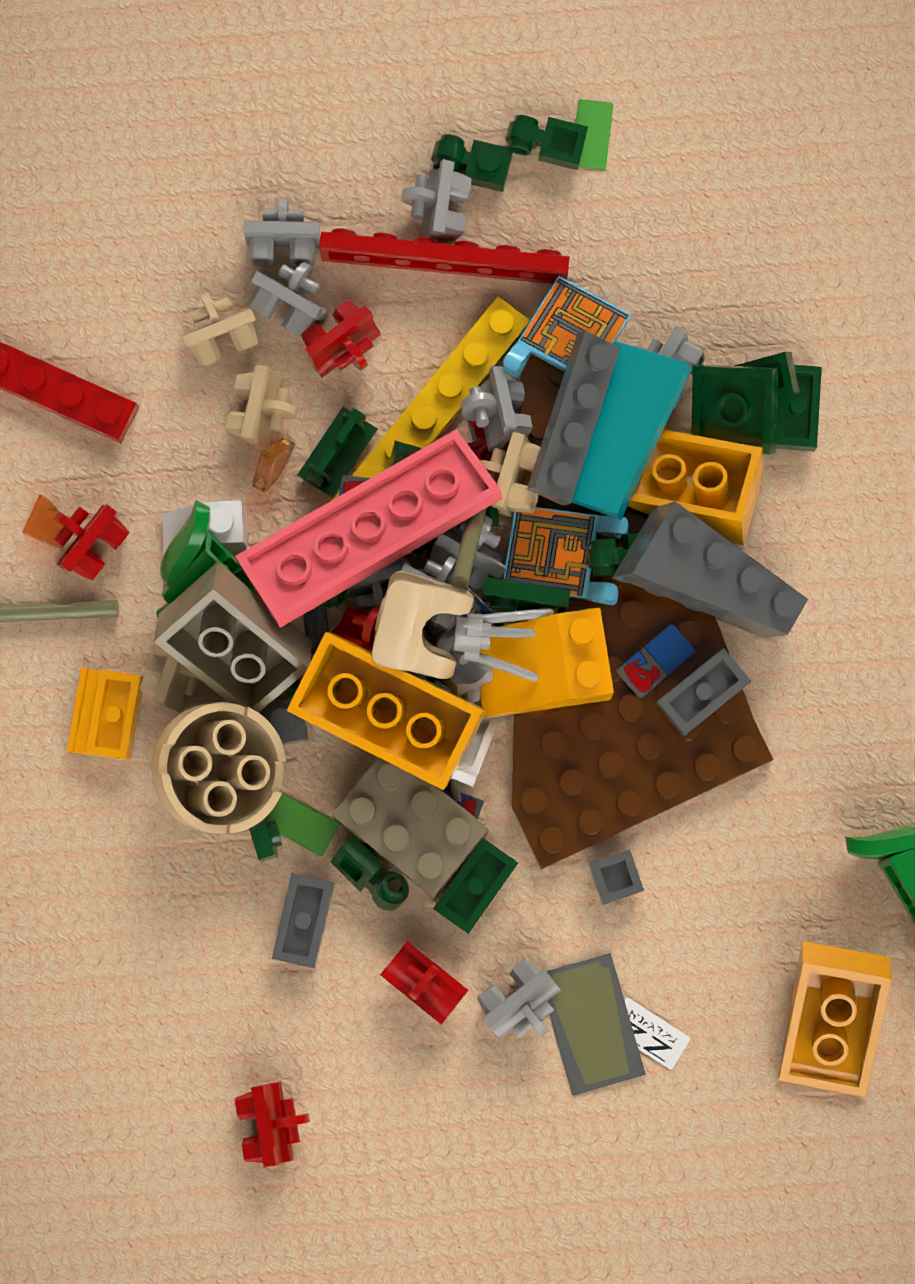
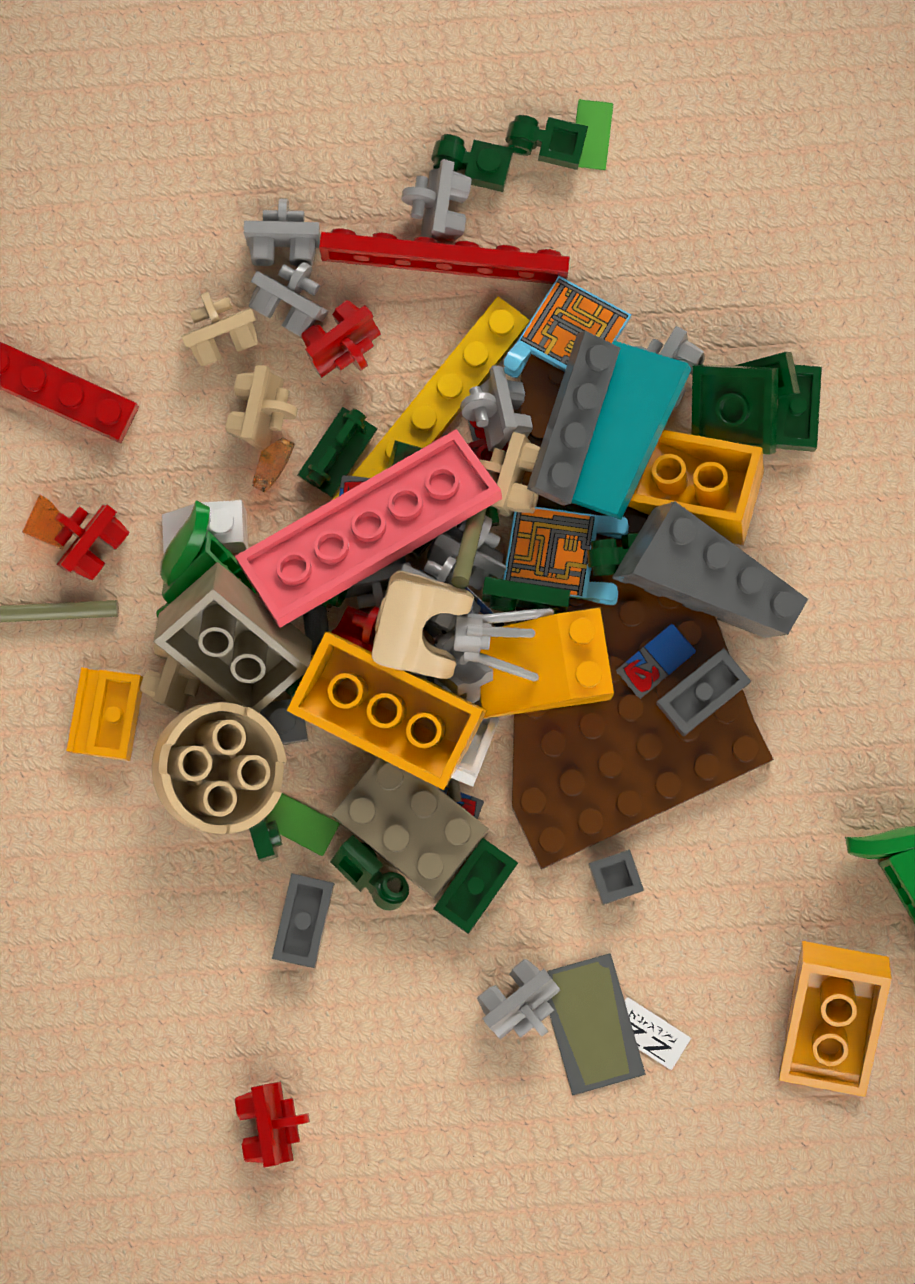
(424, 982): red hips -> none

